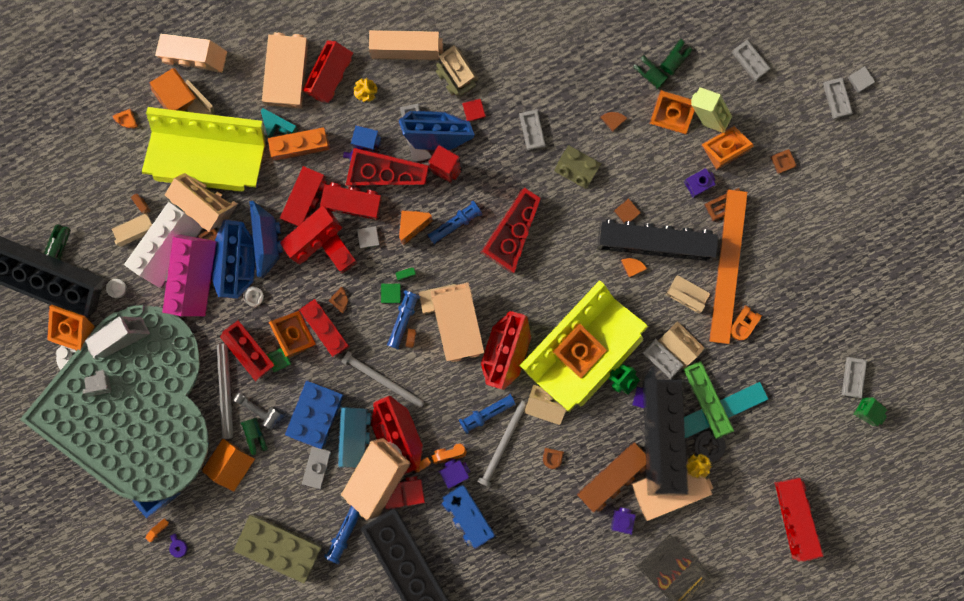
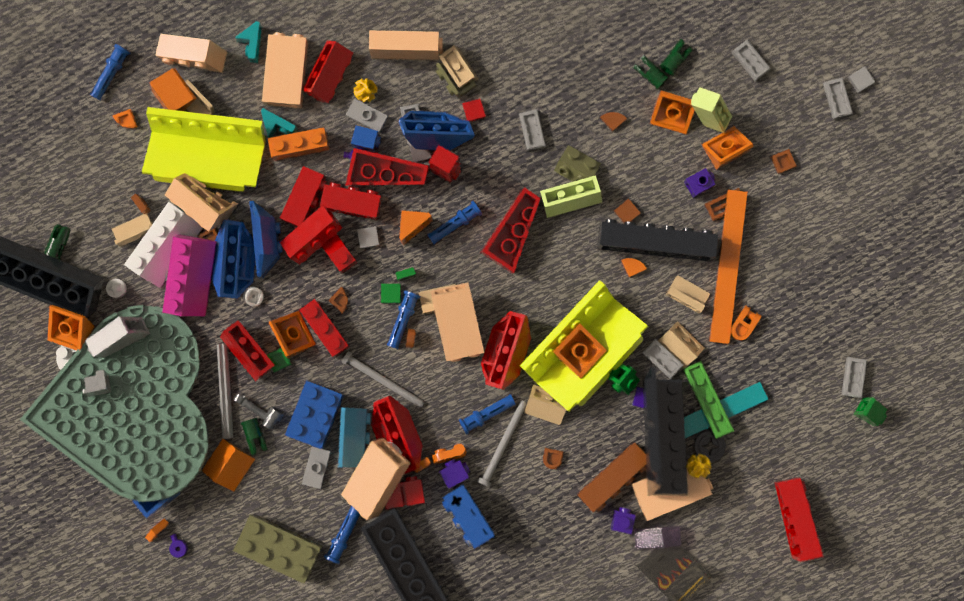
(113, 64): none -> blue pin
(252, 36): none -> teal slope
(366, 115): none -> light grey plate
(571, 196): none -> yellowish green brick
(657, 537): none -> slope

